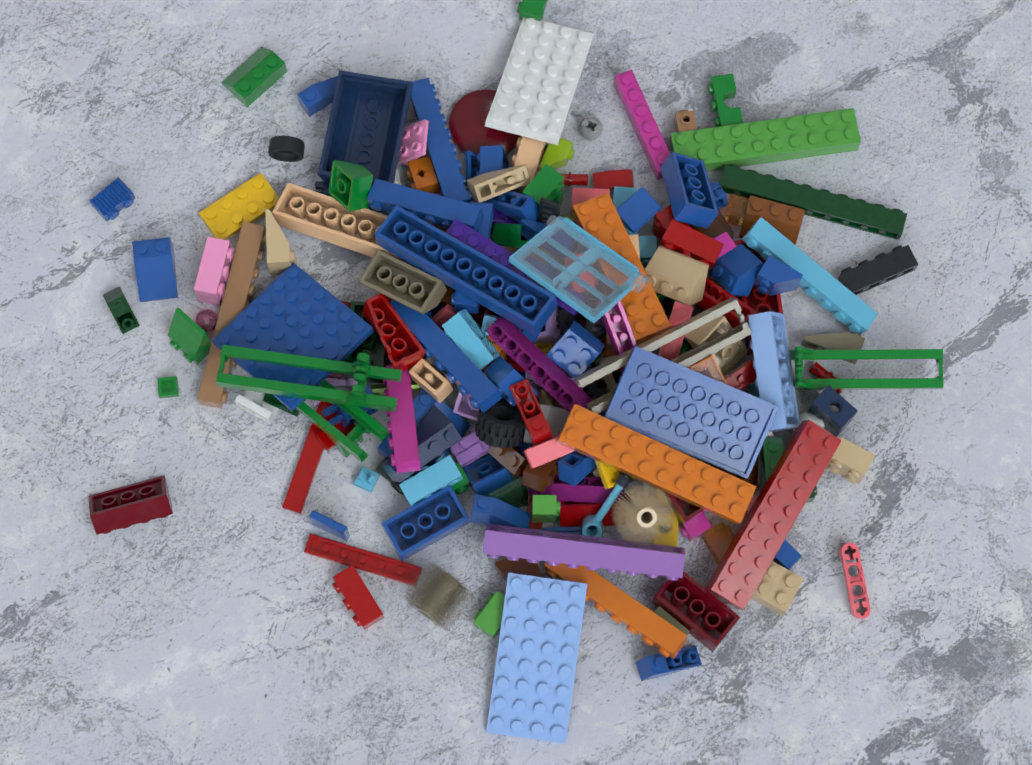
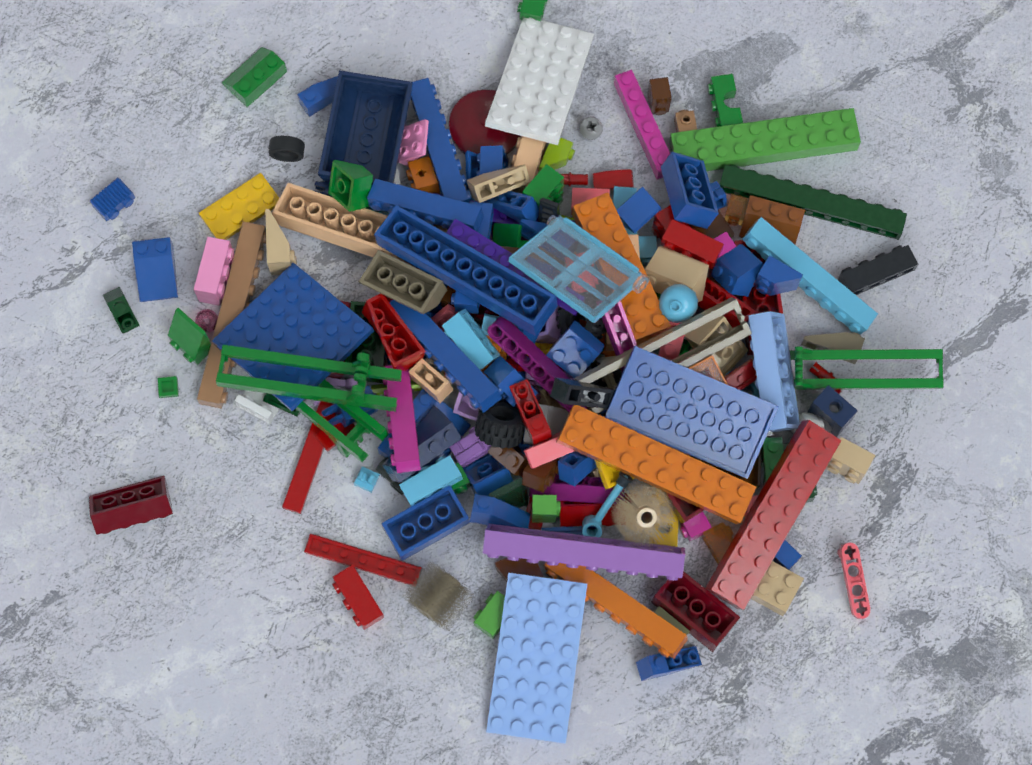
(329, 525): blue tile -> none
(581, 393): none -> black slope
(659, 95): none -> reddish brown brick
(678, 303): none -> medium azure cylinder

